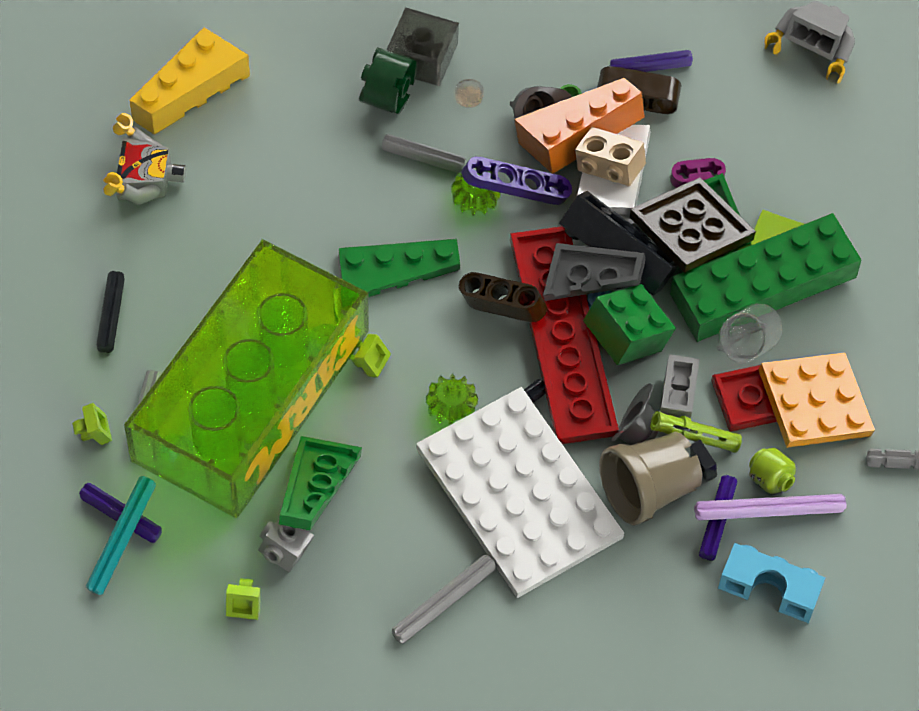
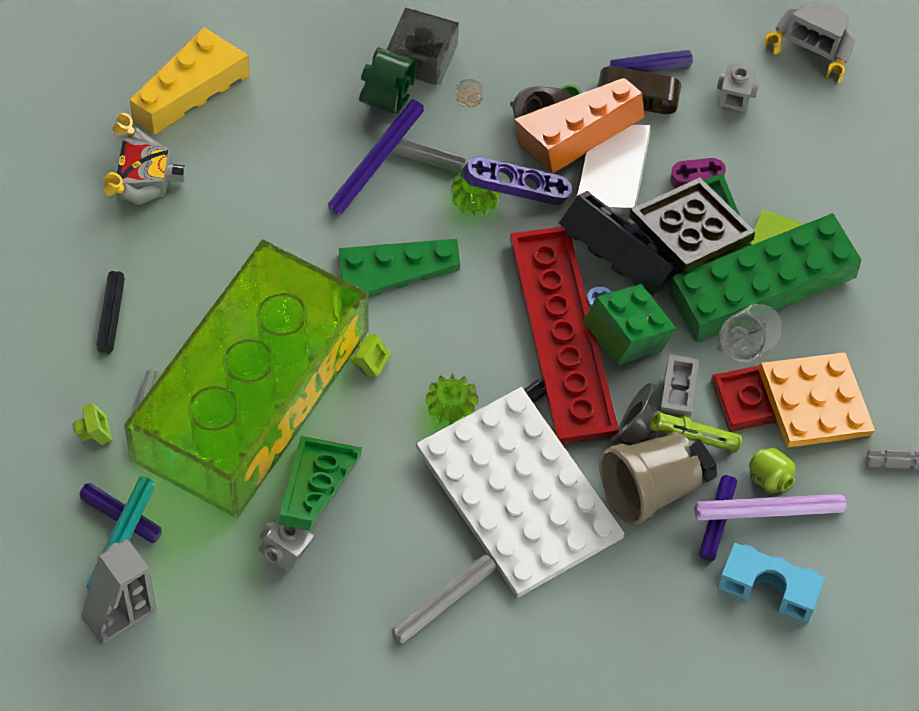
(118, 592): none -> light grey wedge
(243, 600): lime tile -> none
(376, 157): none -> dark purple axle
(511, 306): dark brown beam -> none
(591, 270): dark grey wing -> none
(610, 156): tan brick -> none
(737, 86): none -> light grey brick

